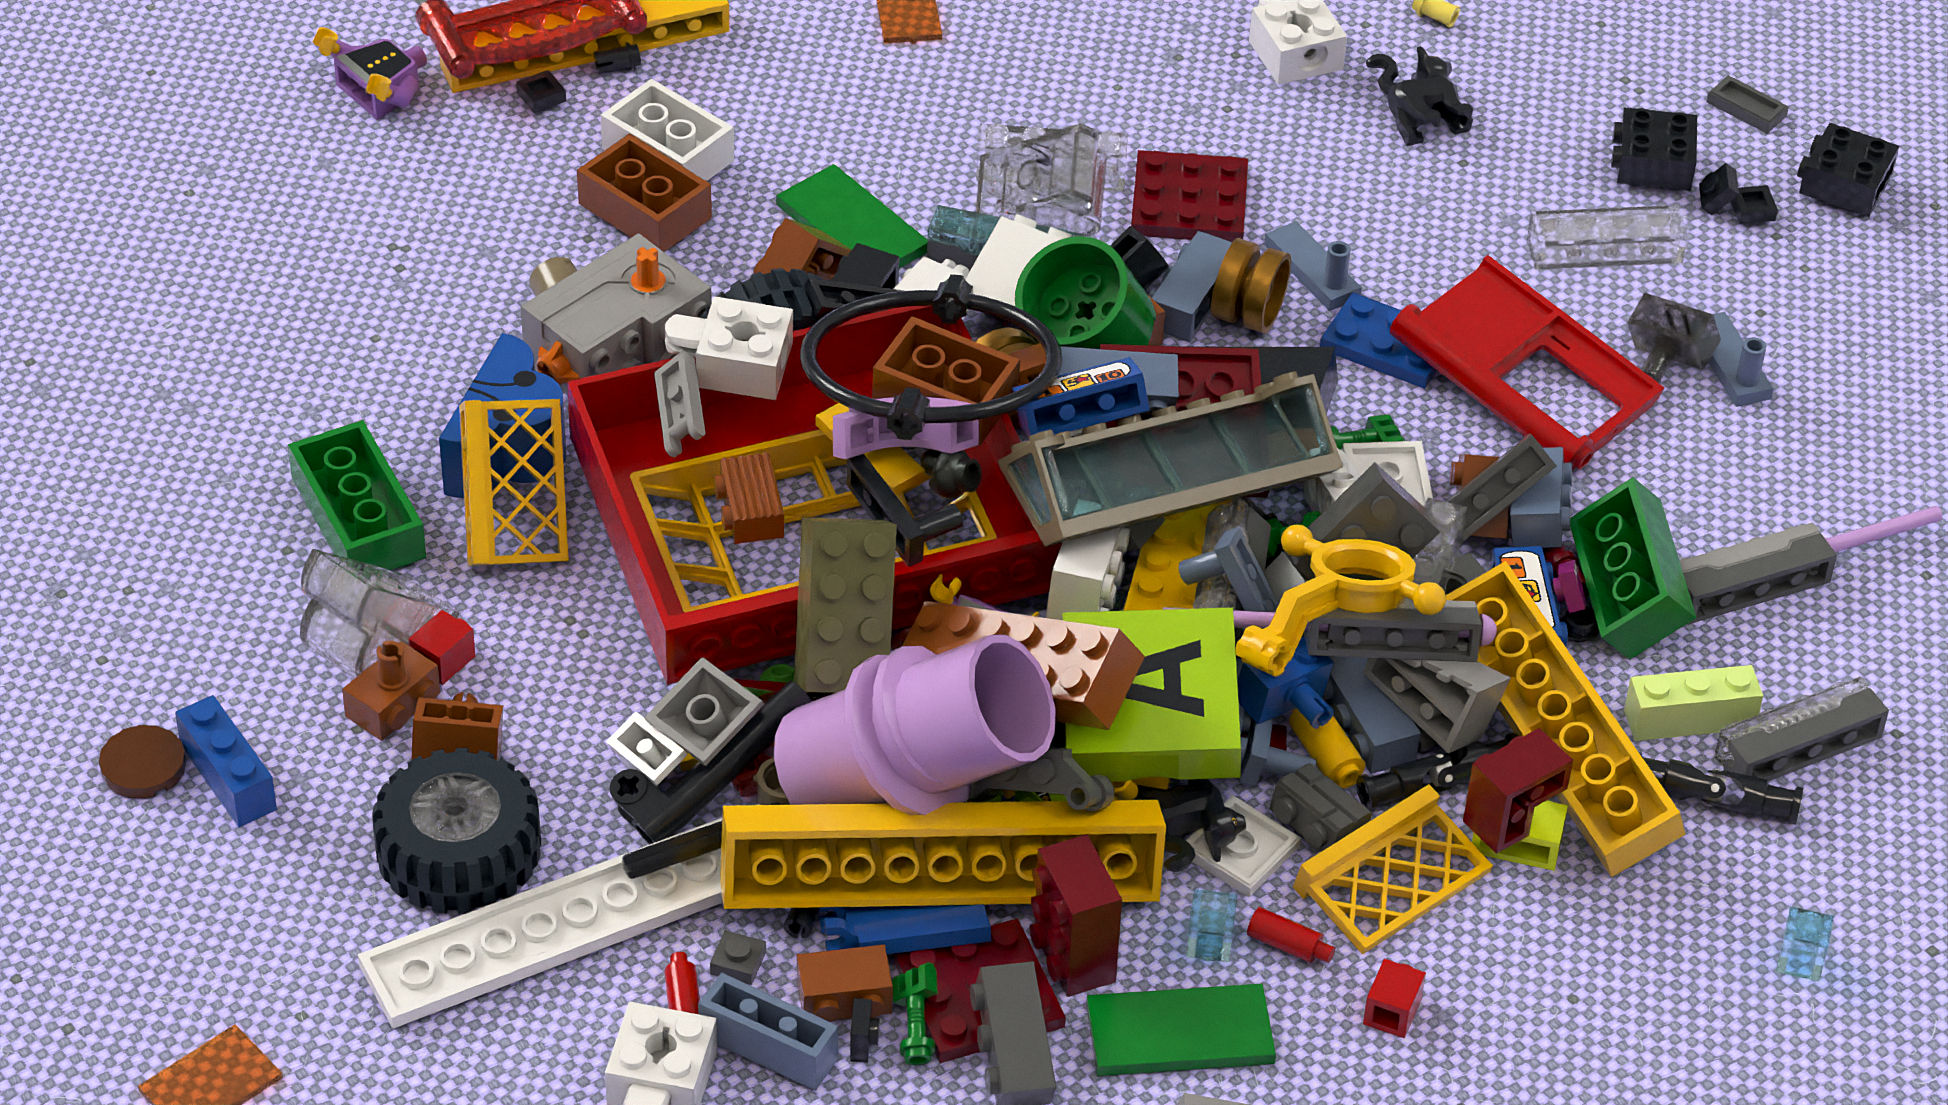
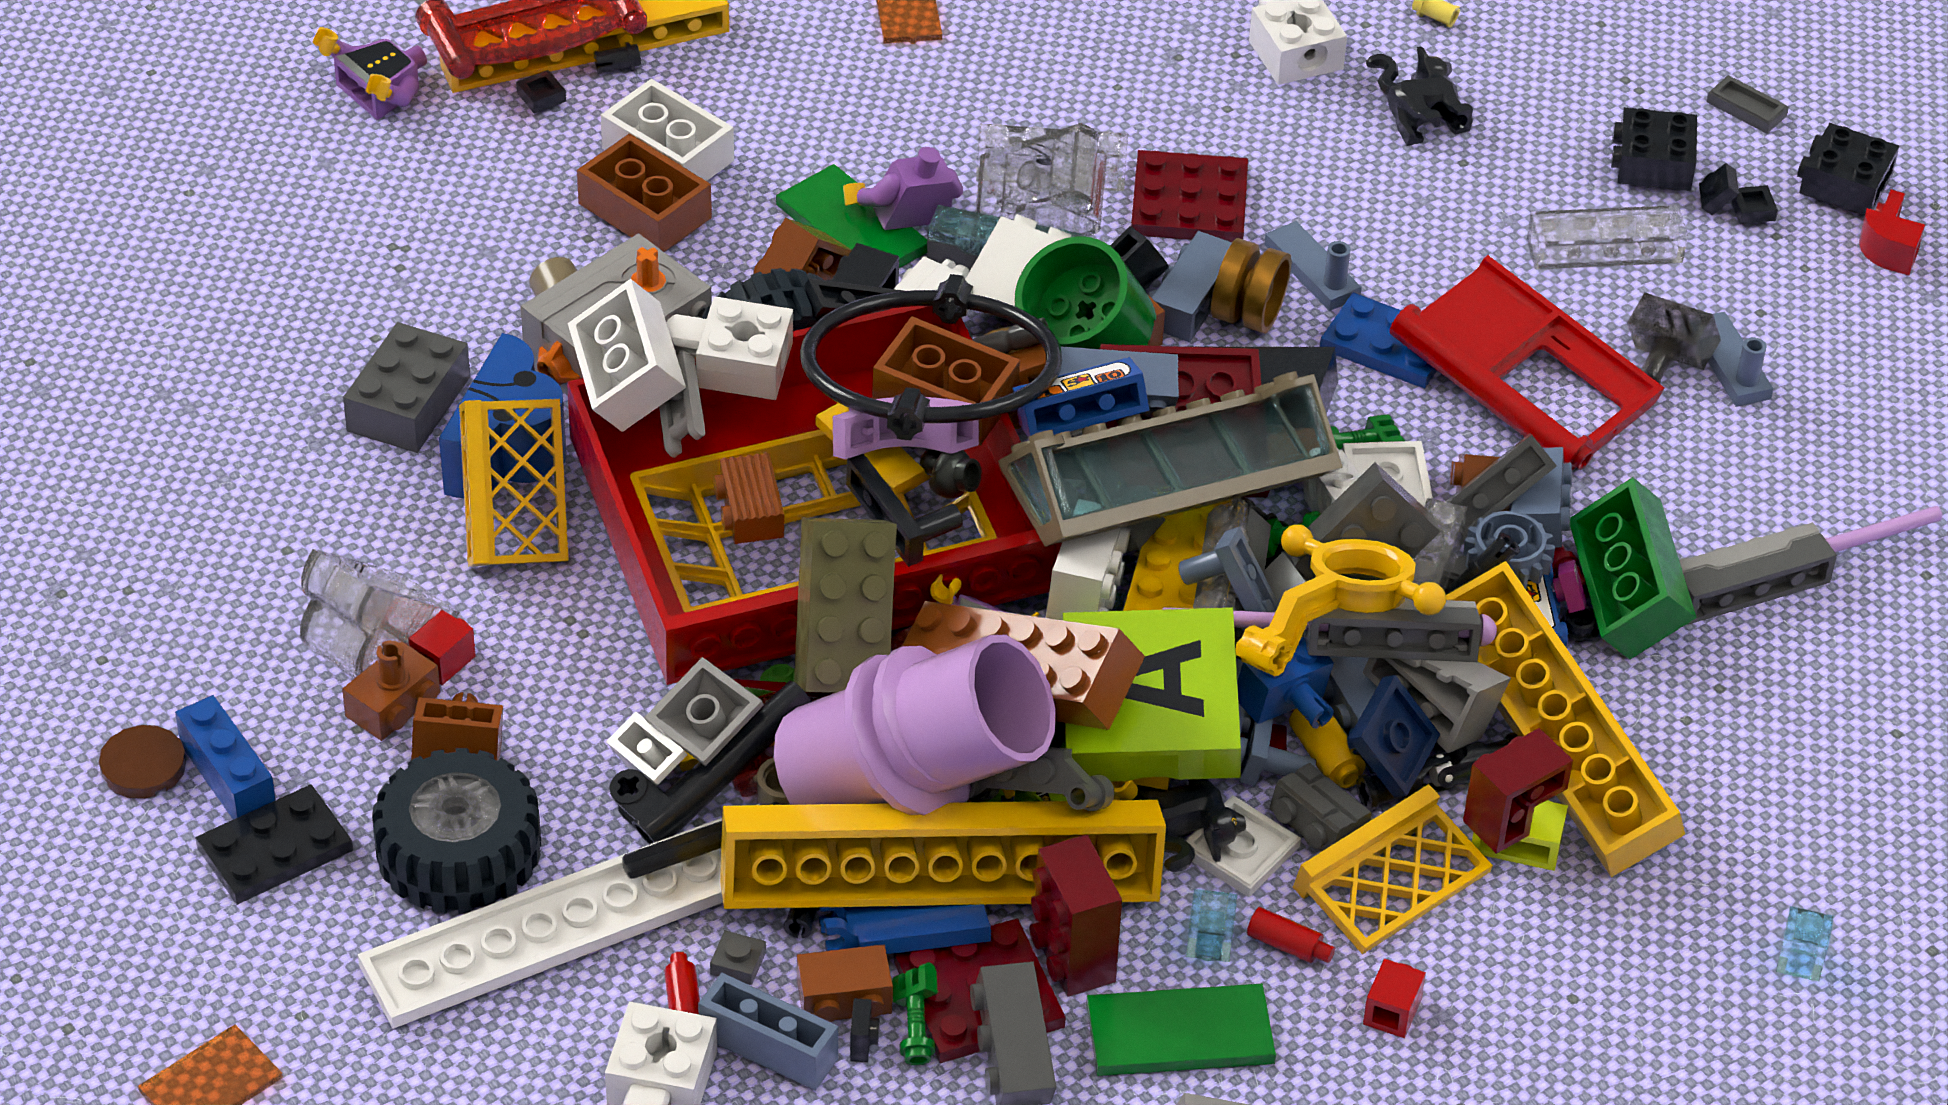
(274, 844): none -> black plate
(357, 497): green brick -> none
(406, 387): none -> dark grey brick
(626, 355): none -> white brick
(908, 190): none -> medium lavender torso
(1011, 339): none -> dark grey piece
(1393, 736): none -> dark blue tile
(1486, 561): none -> black pin
(1534, 544): none -> sand blue gear
(1685, 781): black piece -> none
(1691, 702): yellowish green brick -> none
(1802, 731): dark grey piece -> none
(1891, 239): none -> red brick

